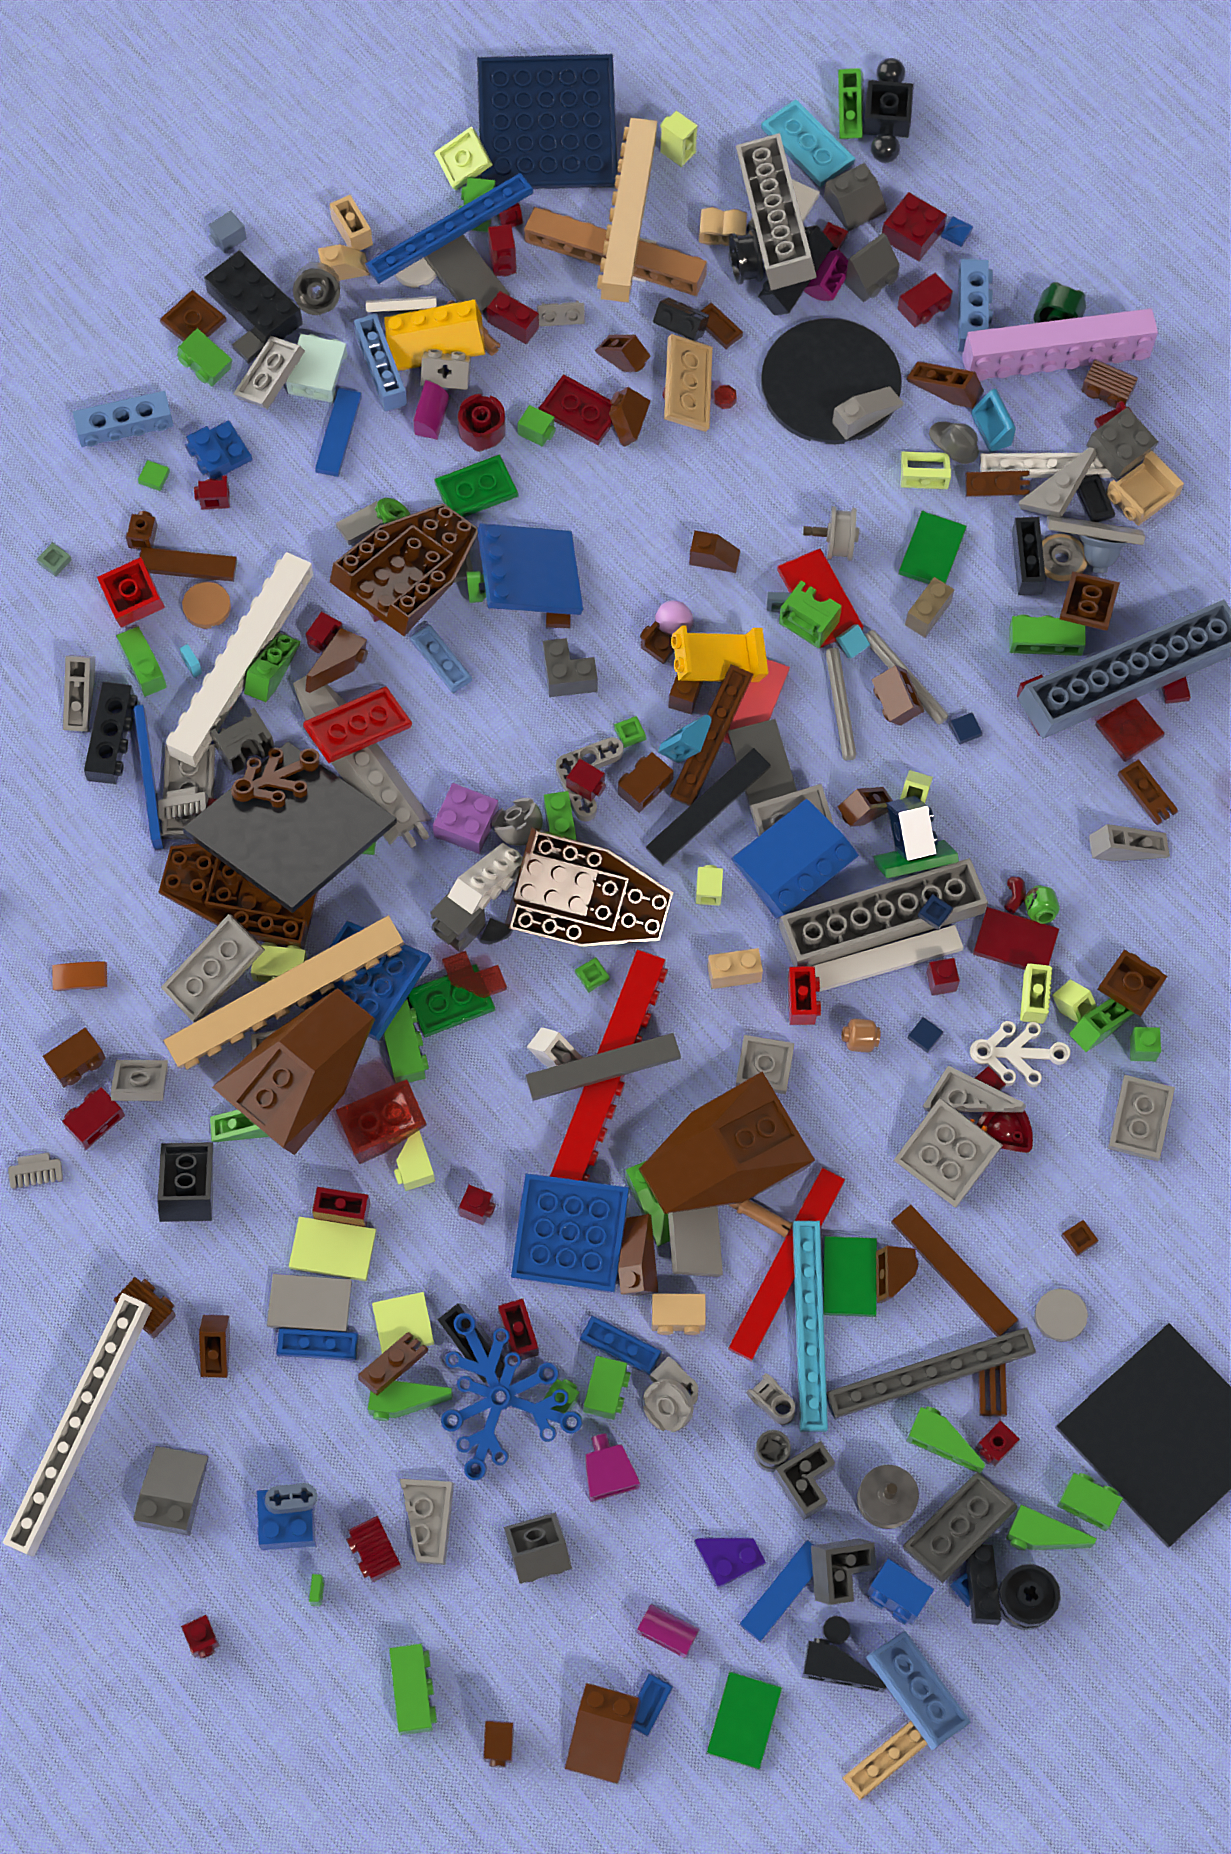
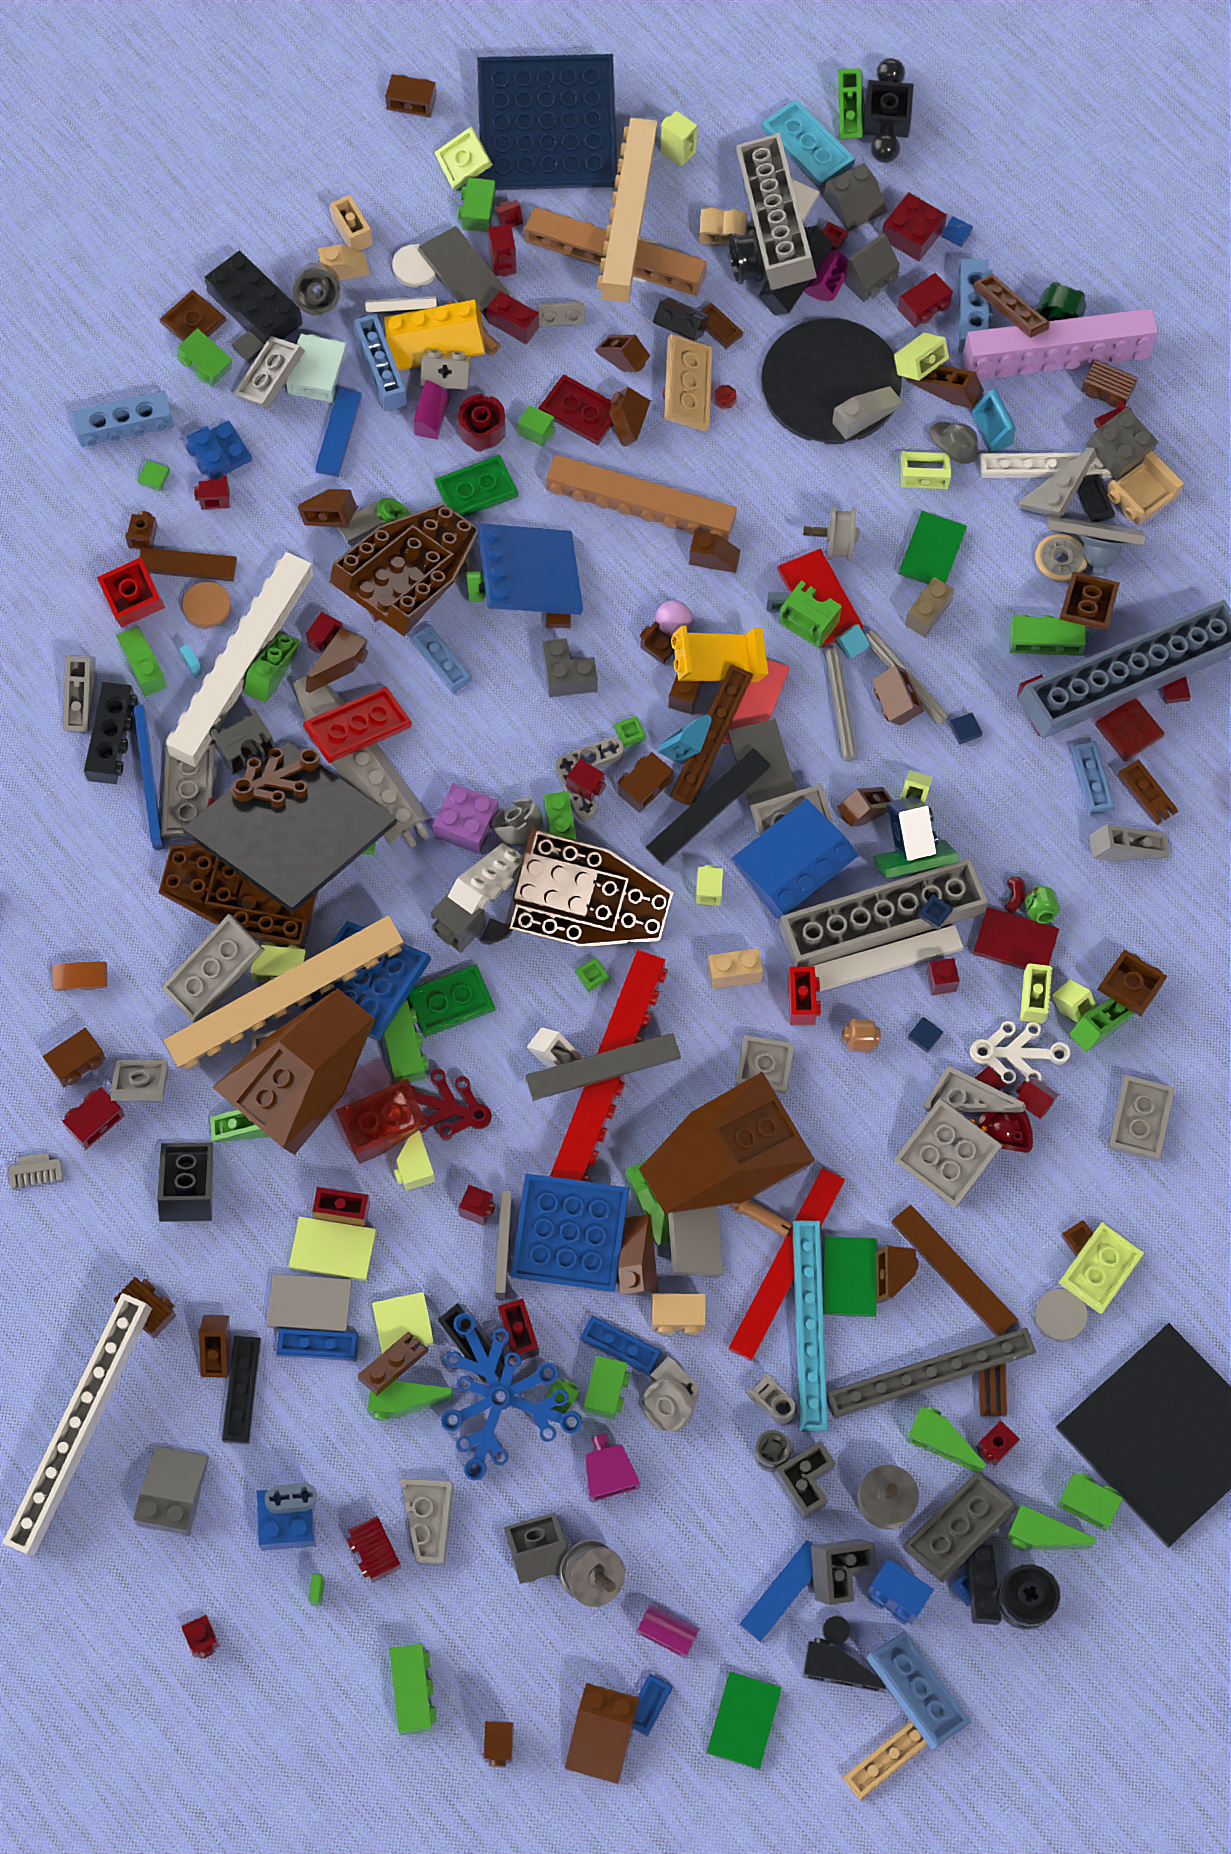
(54, 559): sand green tile -> none
(180, 799): light grey piece -> none
(226, 232): sand blue brick -> none
(241, 1390): none -> black tile
(328, 508): none -> reddish brown slope
(411, 95): none -> reddish brown brick
(449, 228): blue tile -> none
(450, 1107): none -> dark red plant
(481, 983): clear red tile -> none
(503, 1244): none -> light grey tile
(592, 1573): none -> flat silver wheel
(639, 497): none -> medium nougat brick
(729, 1557): dark purple wing -> none
(921, 356): none -> yellowish green brick
(996, 483): reddish brown hinge -> none
(1011, 305): none -> reddish brown tile
(1028, 556): black brick -> none
(1036, 1097): none -> dark red brick
(1092, 777): none -> medium blue tile
(1101, 1268): none -> yellowish green tile
(1145, 1044): bright green brick -> none

